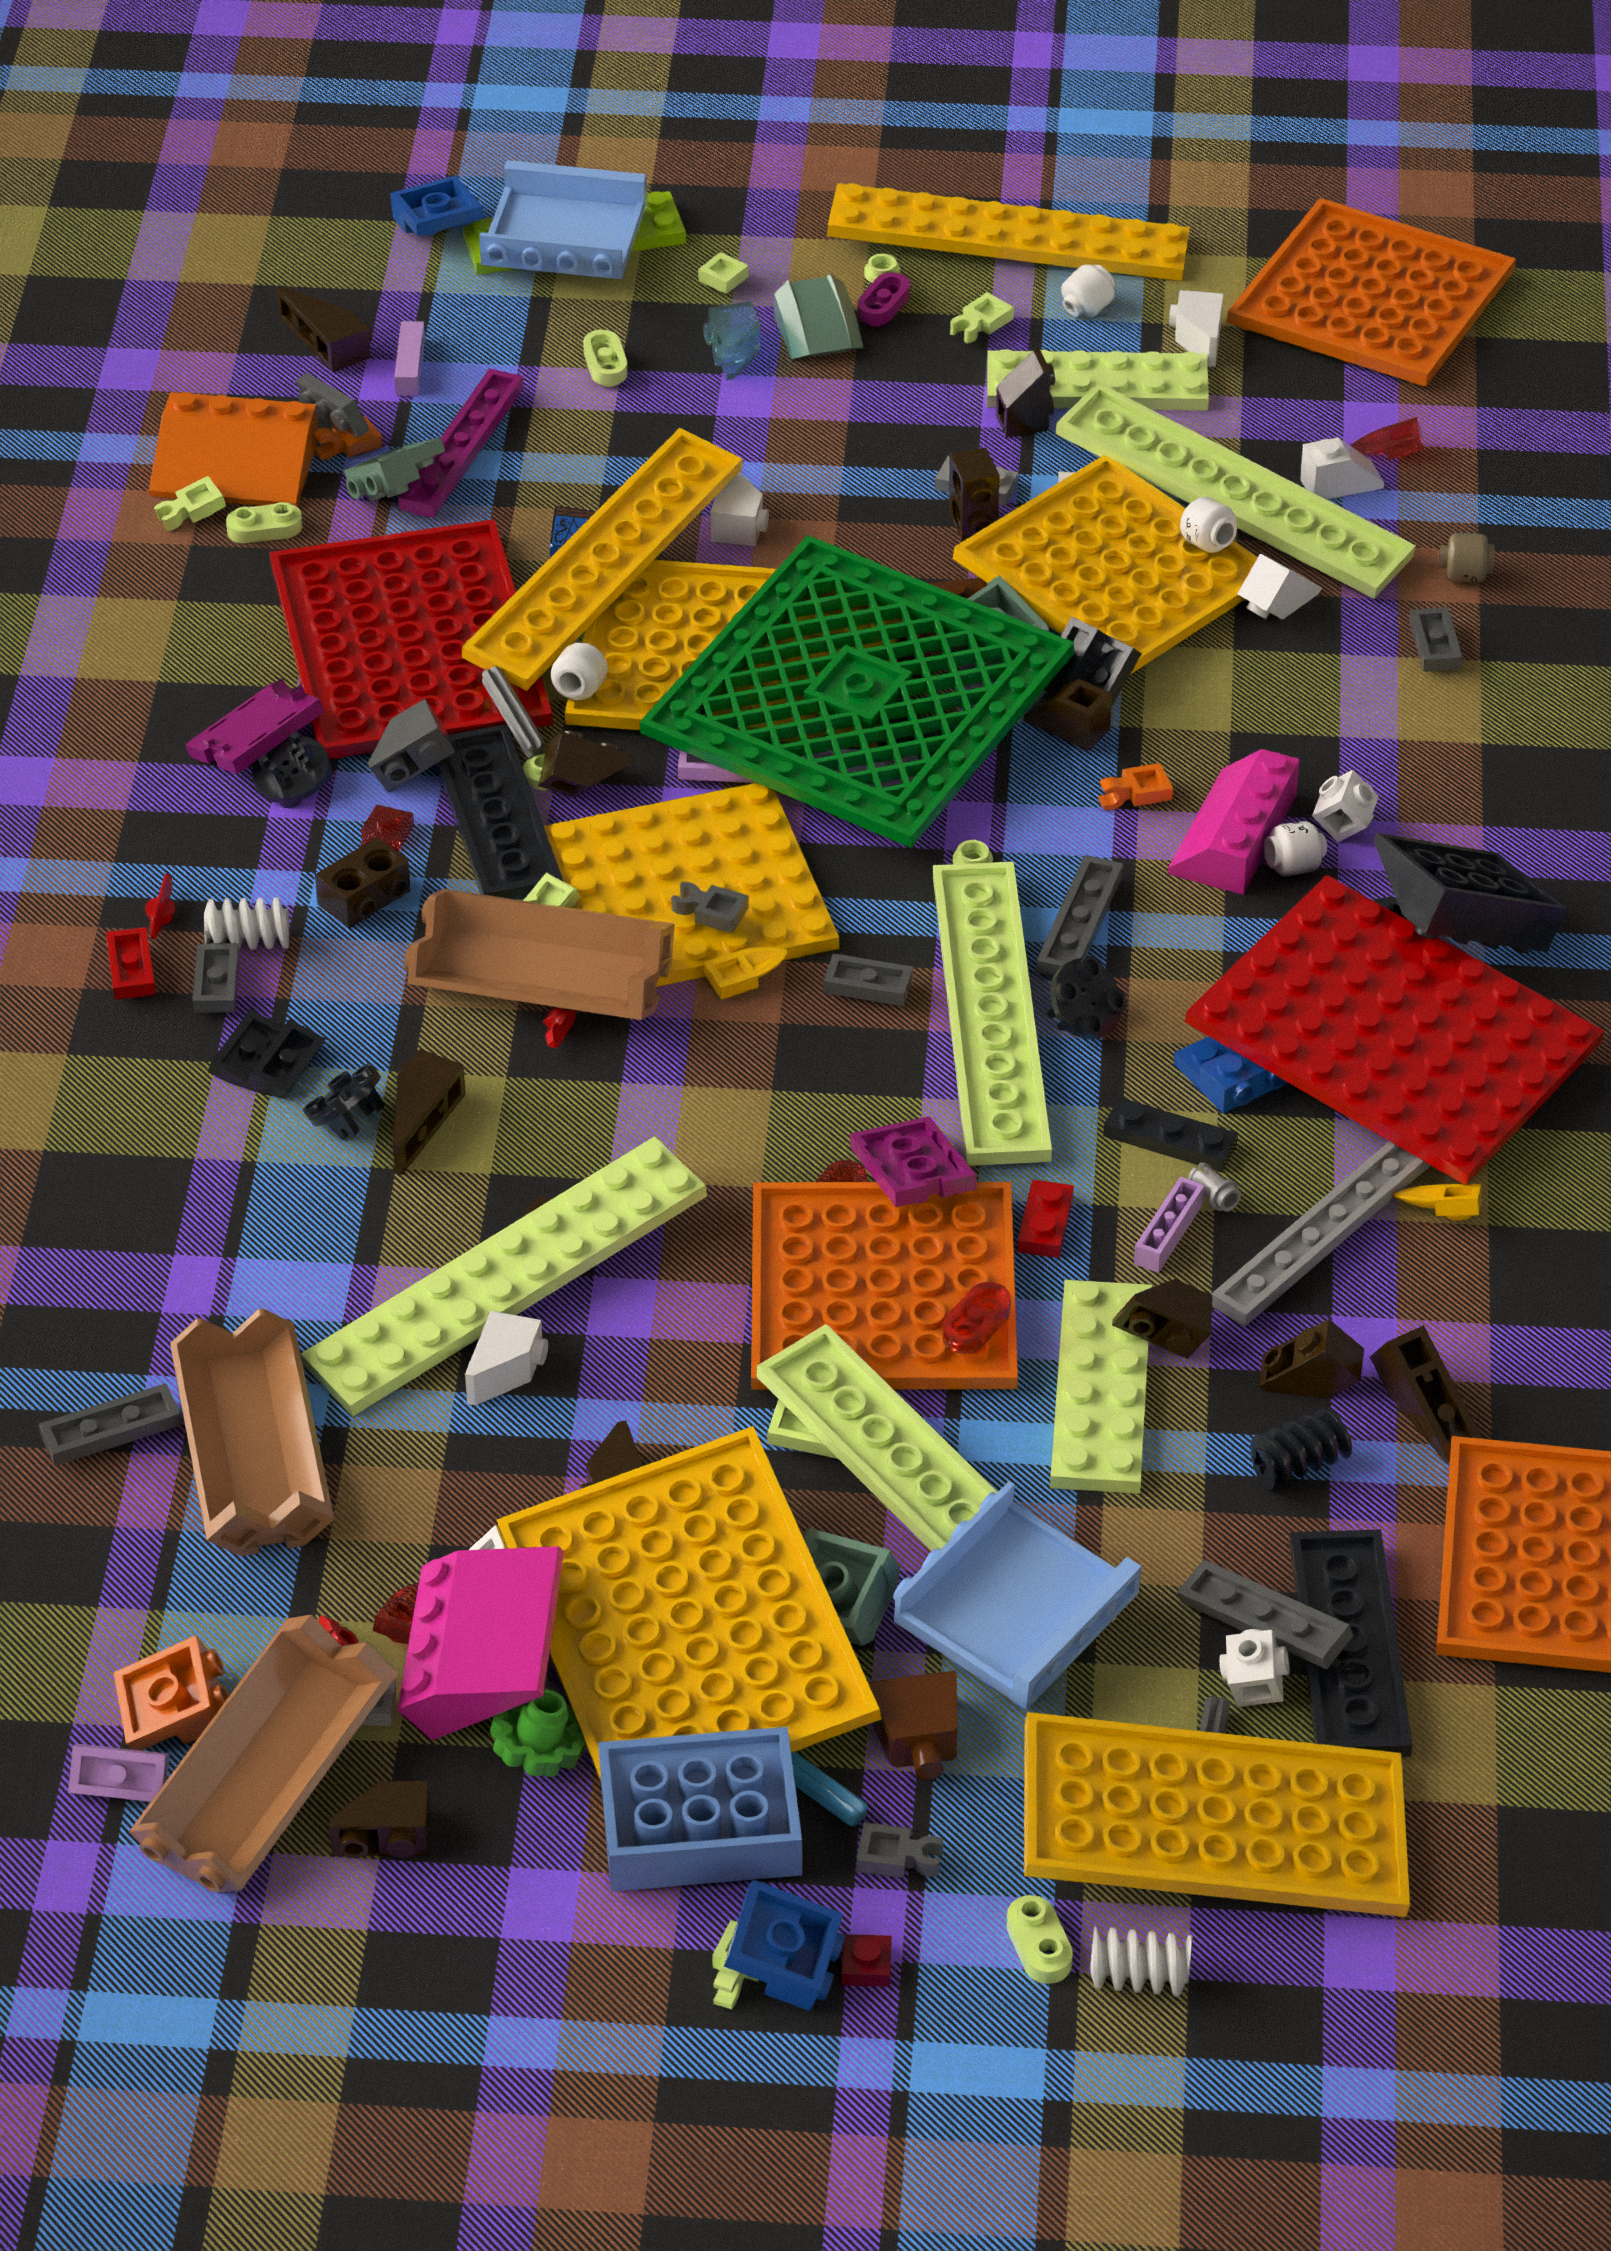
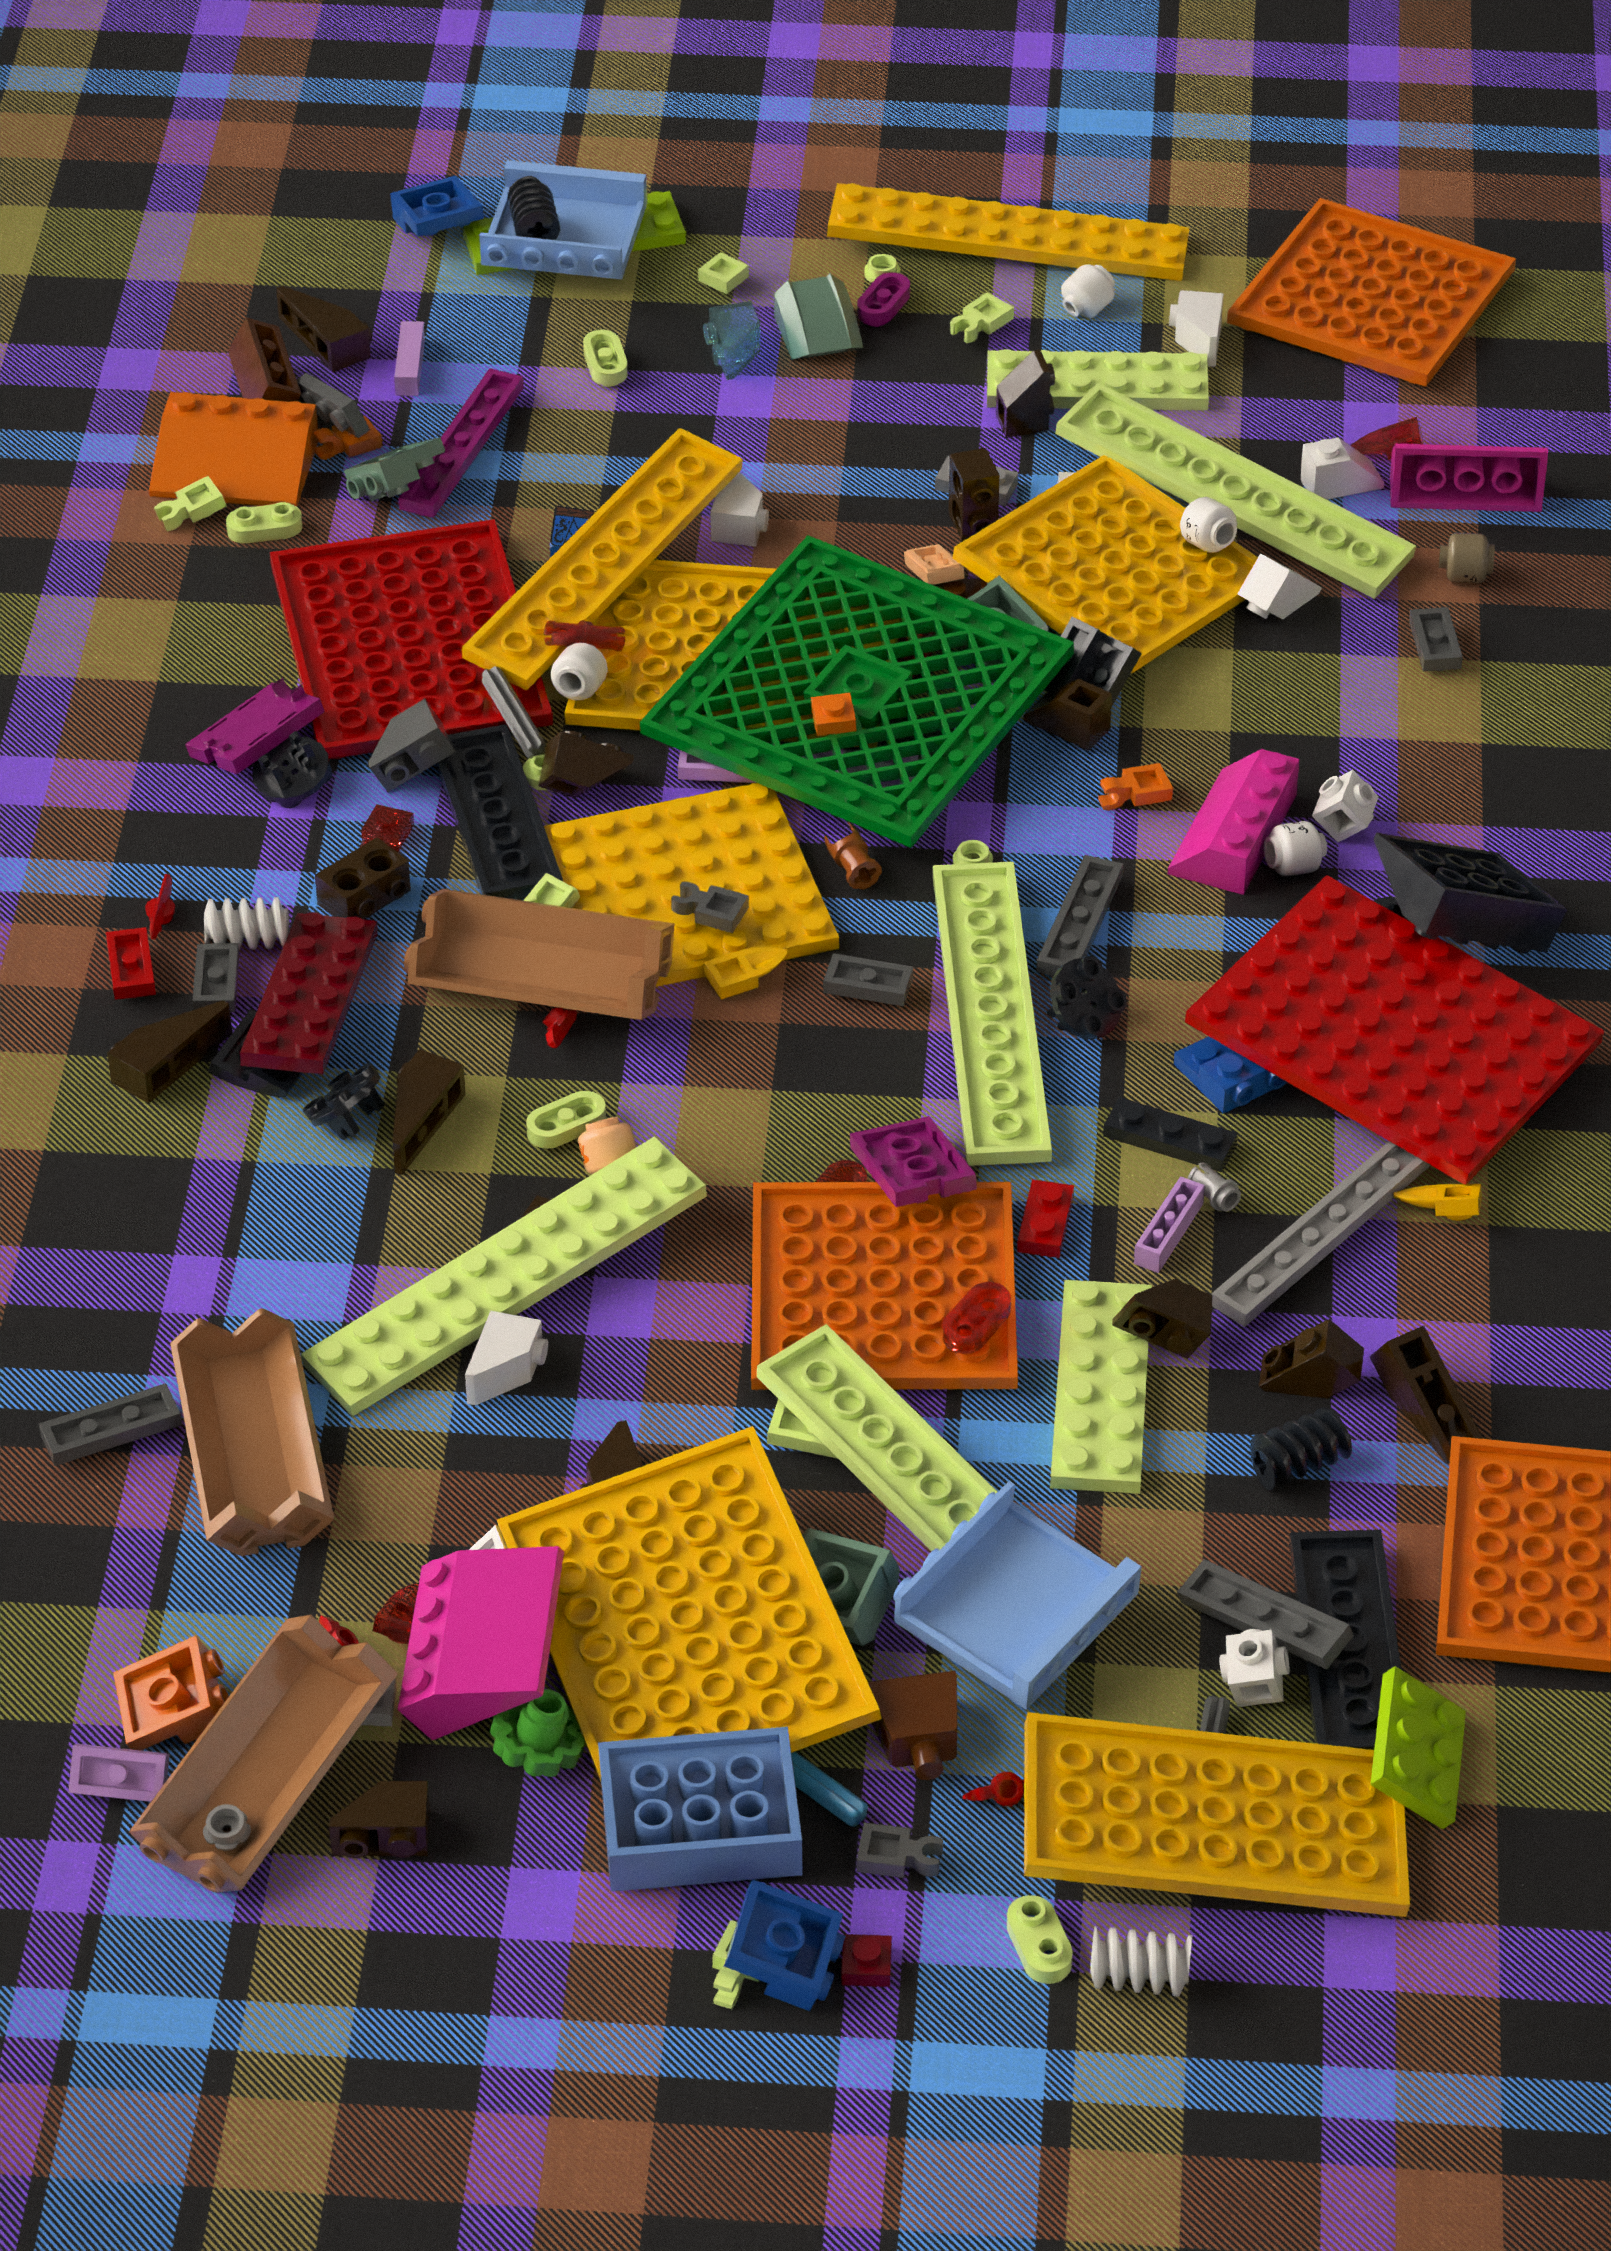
(165, 1050): none -> dark brown slope
(224, 1817): none -> light grey plate
(263, 363): none -> reddish brown brick
(309, 993): none -> dark red plate
(533, 209): none -> black piece
(564, 1119): none -> yellowish green plate
(584, 632): none -> clear red pin
(605, 1142): none -> light nougat head
(833, 714): none -> orange plate
(853, 856): none -> dark orange piece
(933, 564): none -> light nougat plate
(1004, 1789): none -> red piece
(1418, 1747): none -> lime plate
(1468, 477): none -> dark pink slope

